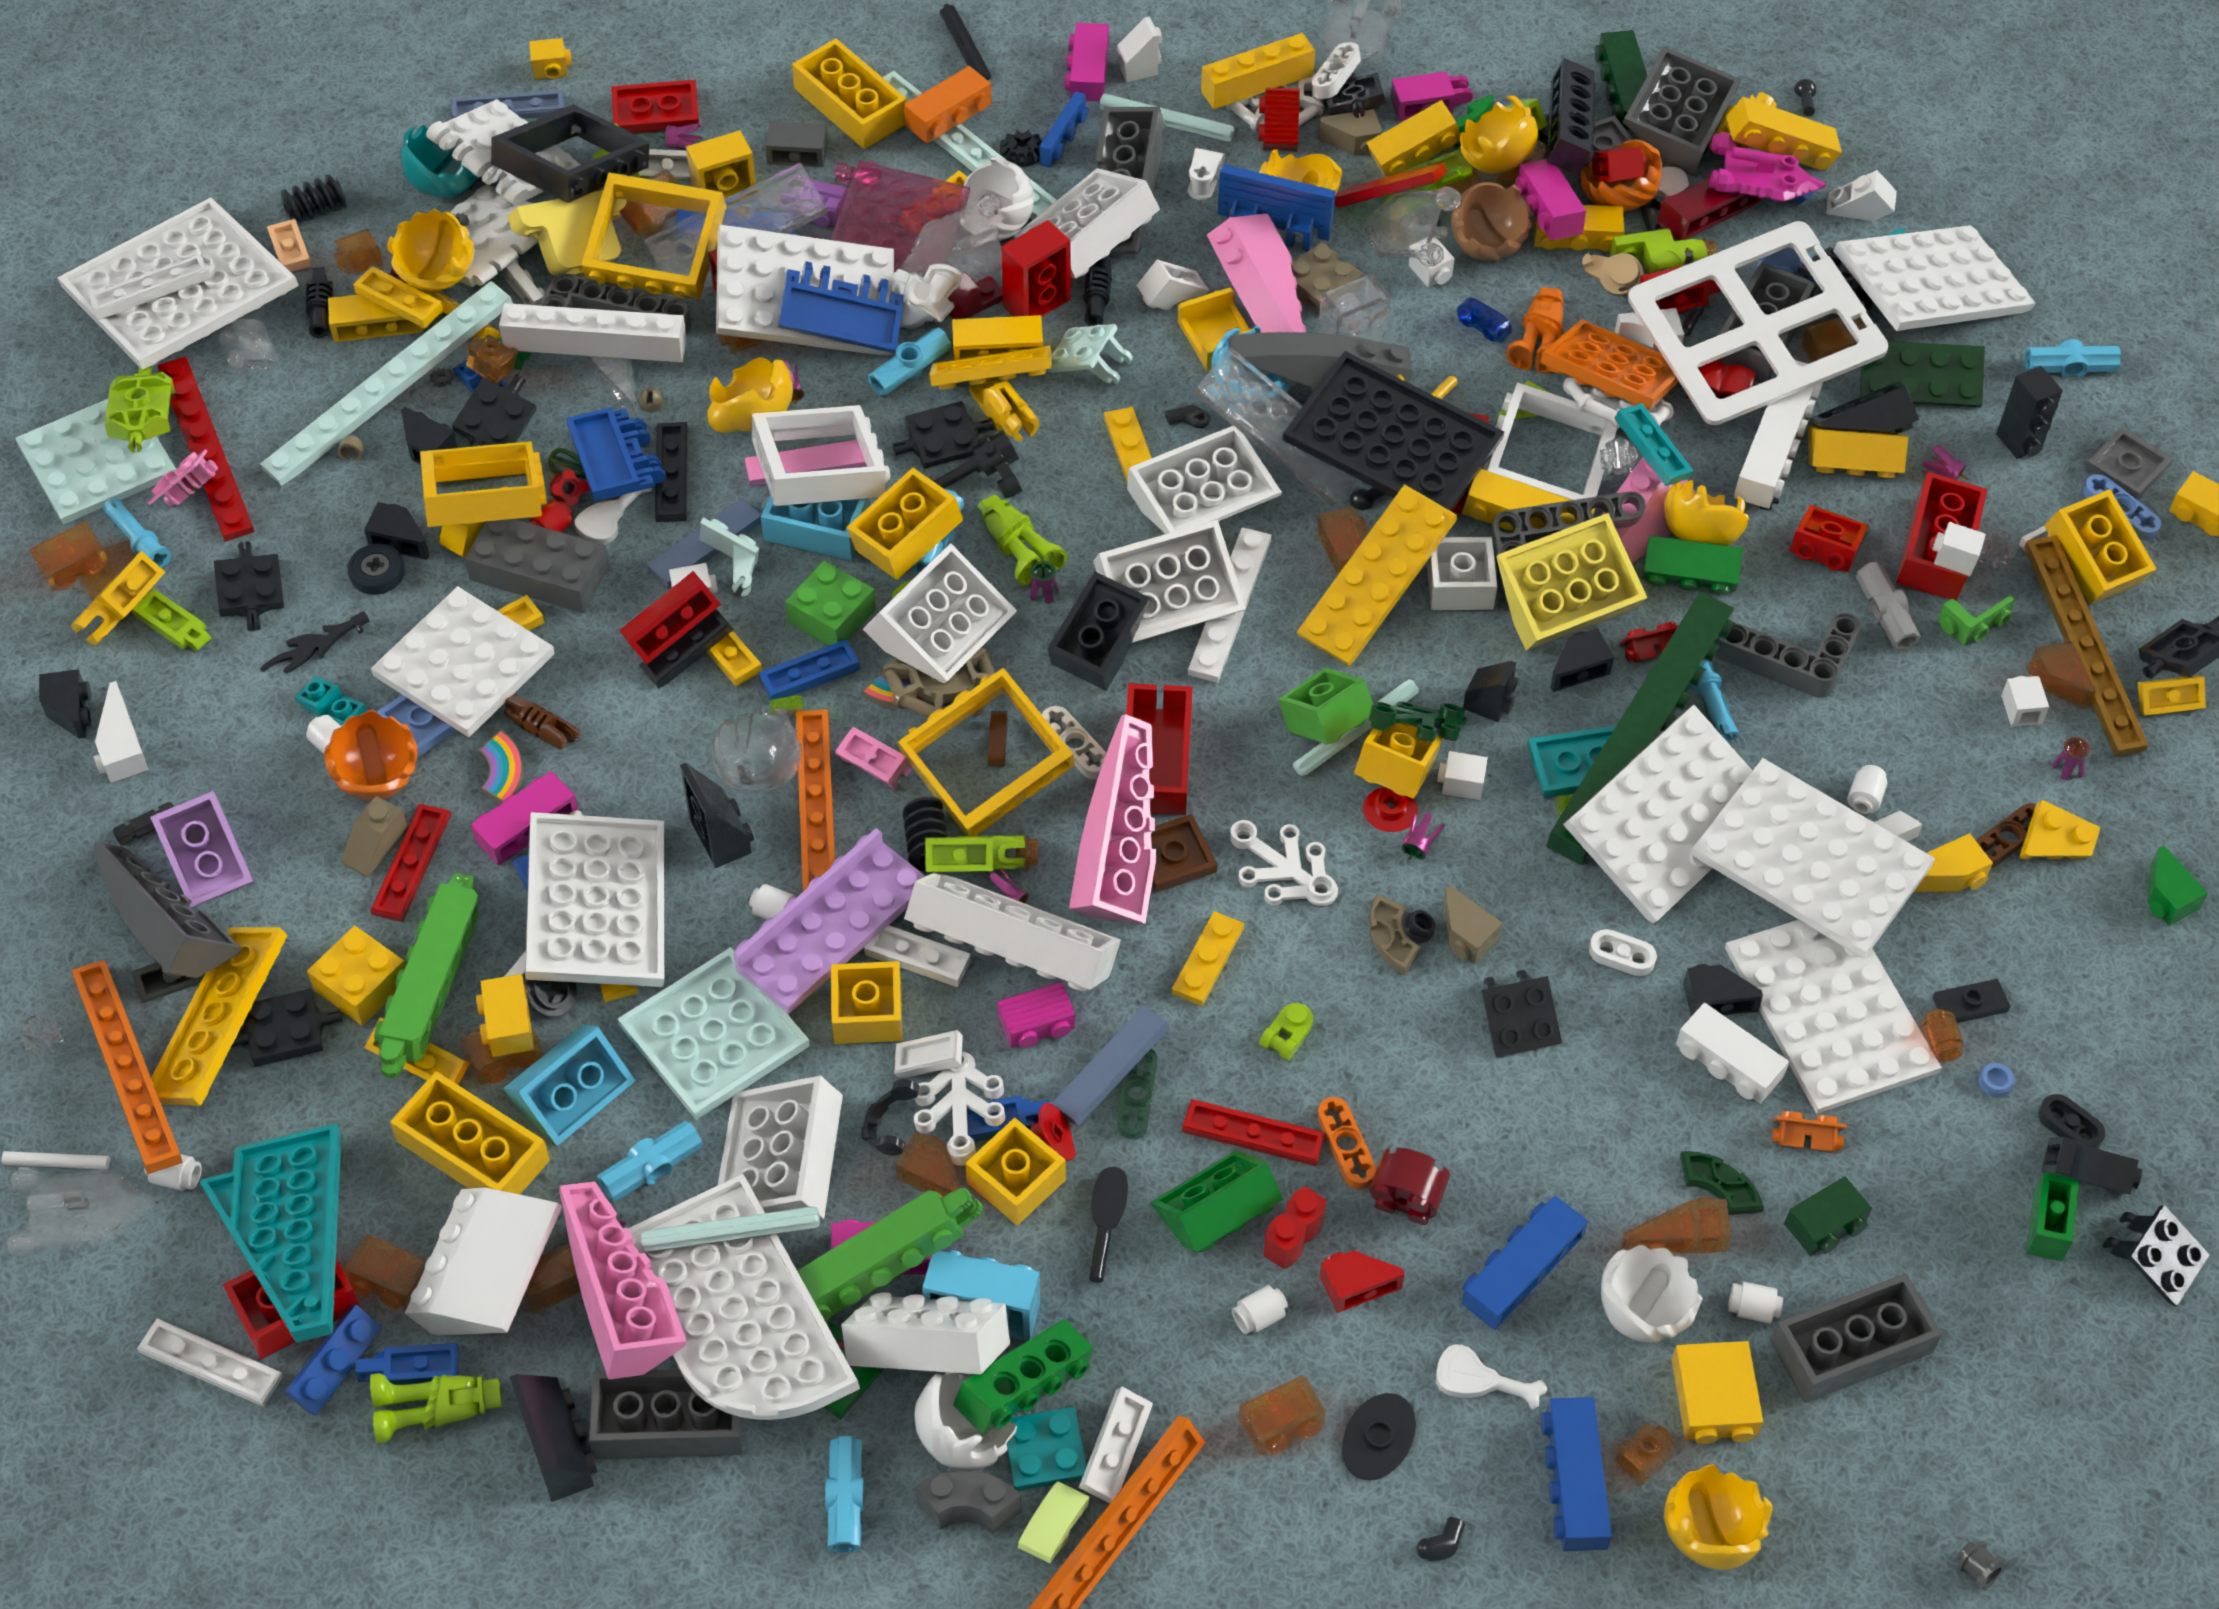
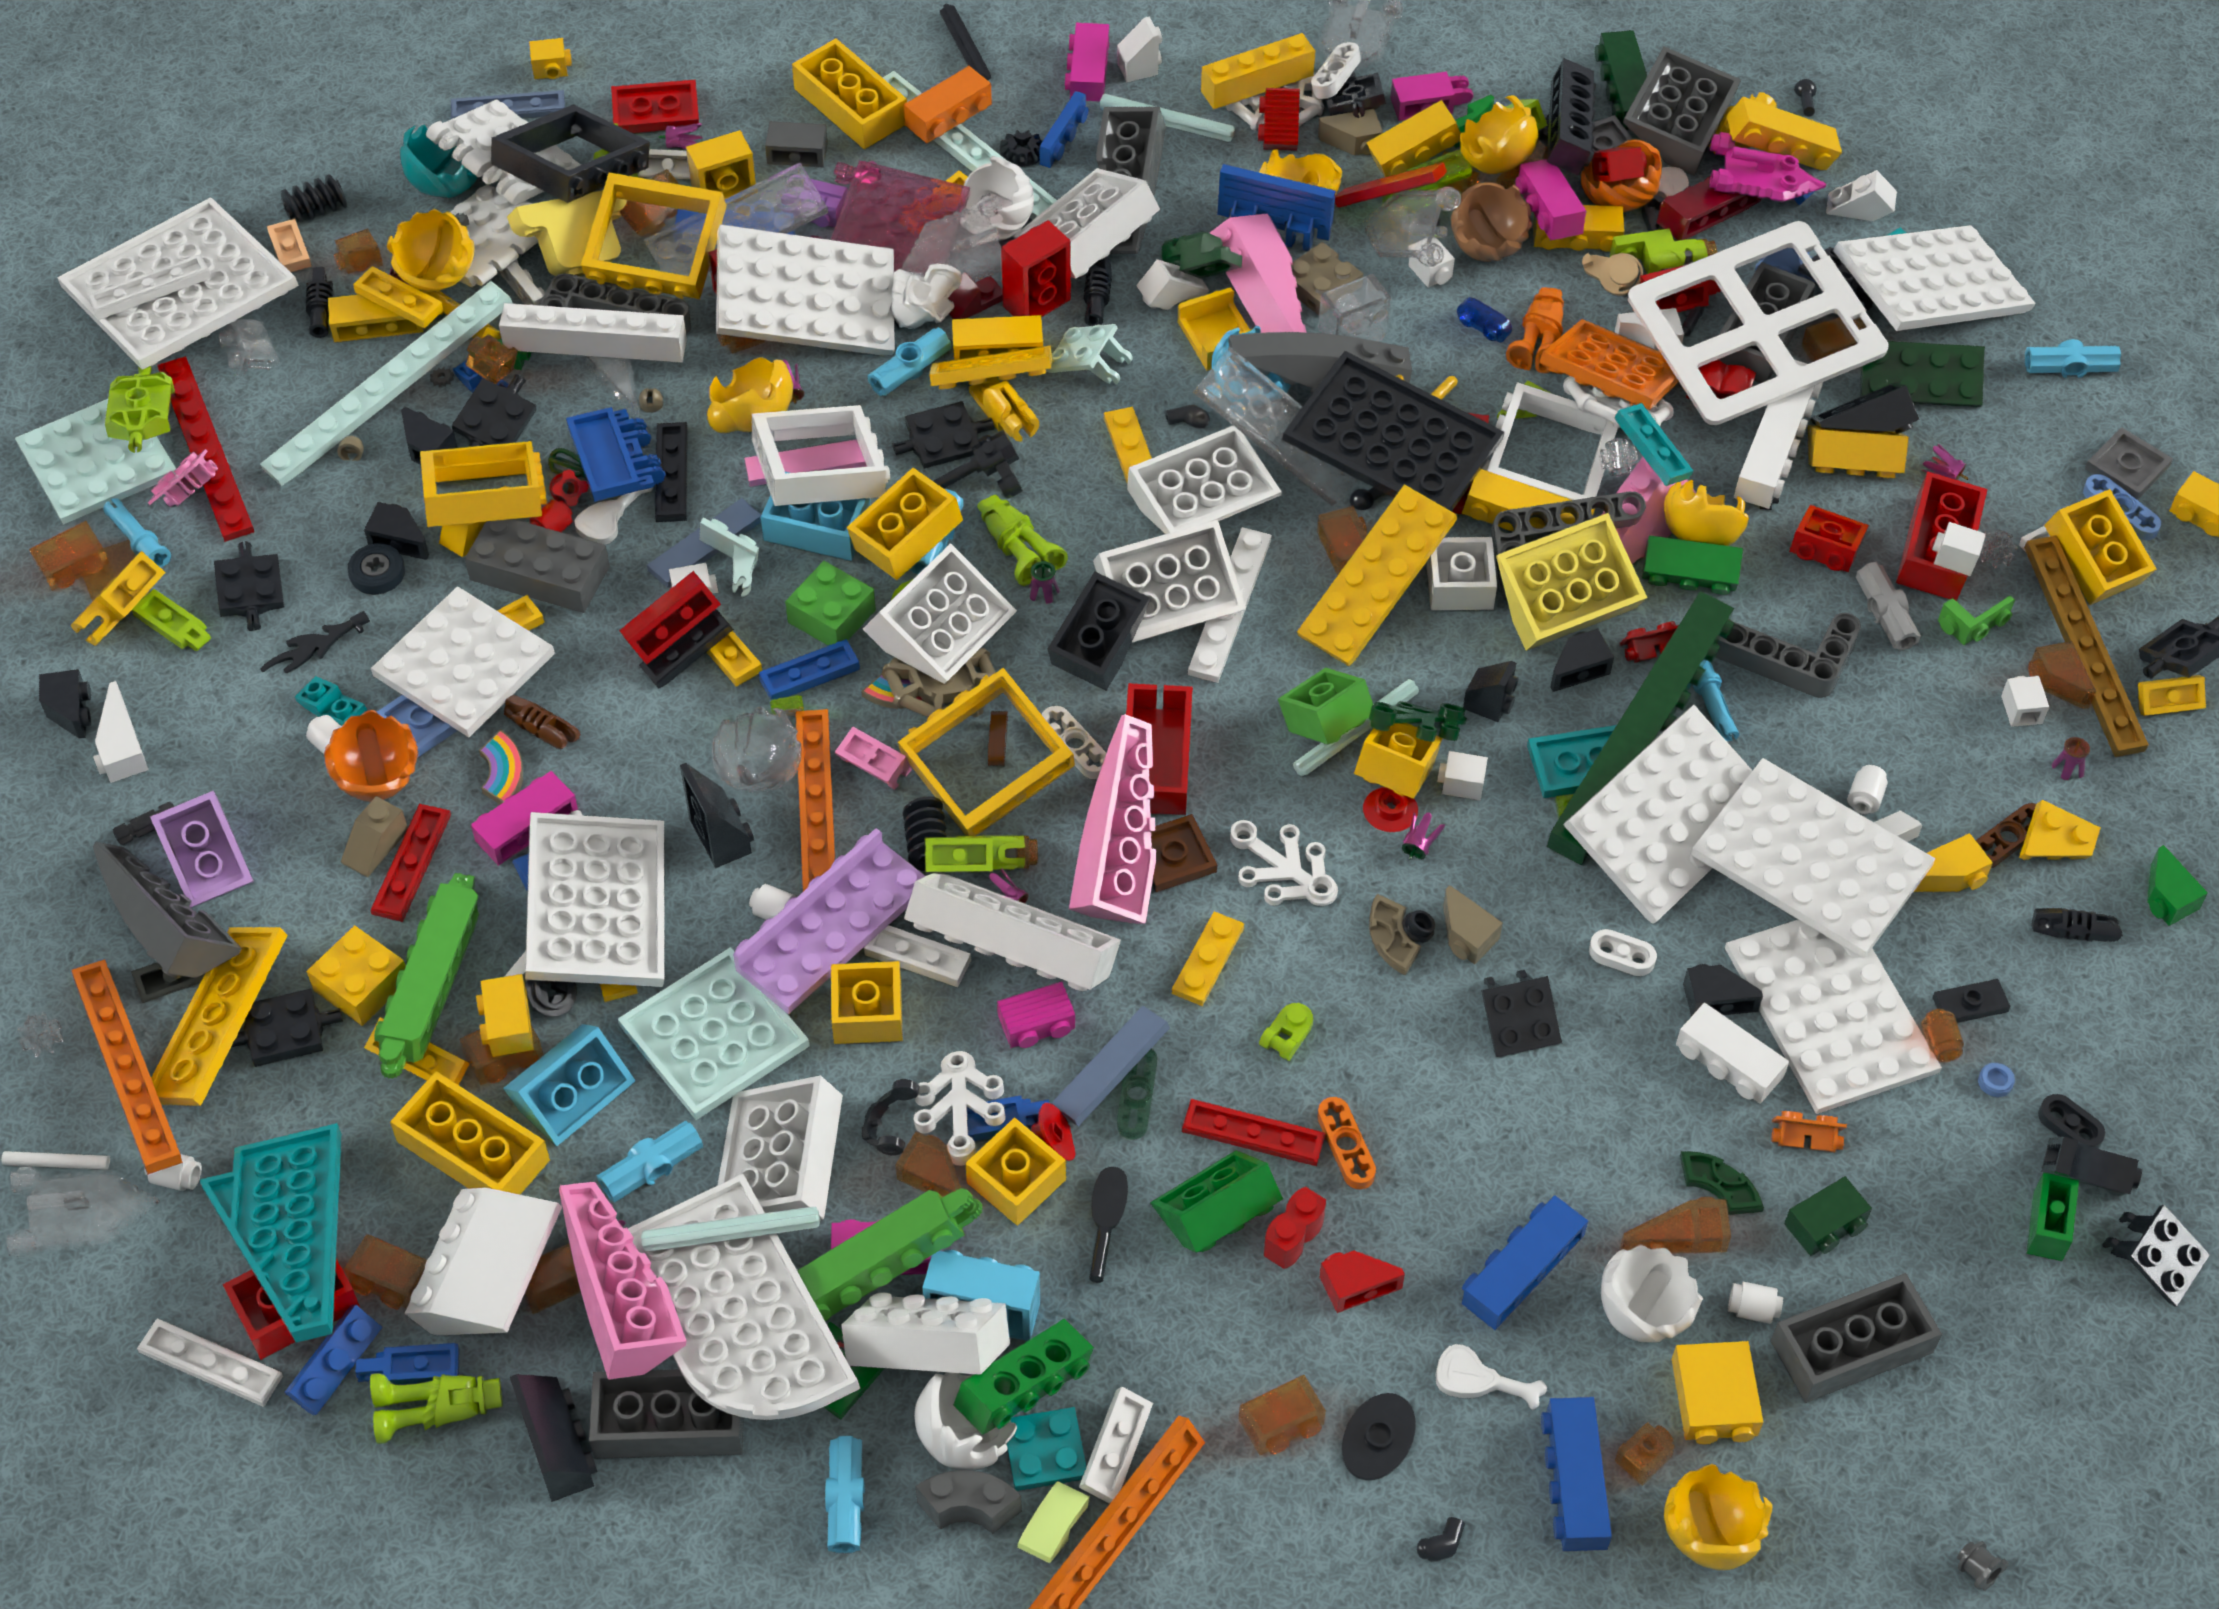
(839, 312): blue hinge -> none
(928, 1054): white tile -> none
(1200, 255): none -> dark green plate
(1204, 173): white piece -> none
(1260, 1309): white brick -> none
(1409, 1184): dark red brick -> none
(2029, 412): black brick -> none
(2076, 924): none -> black hinge

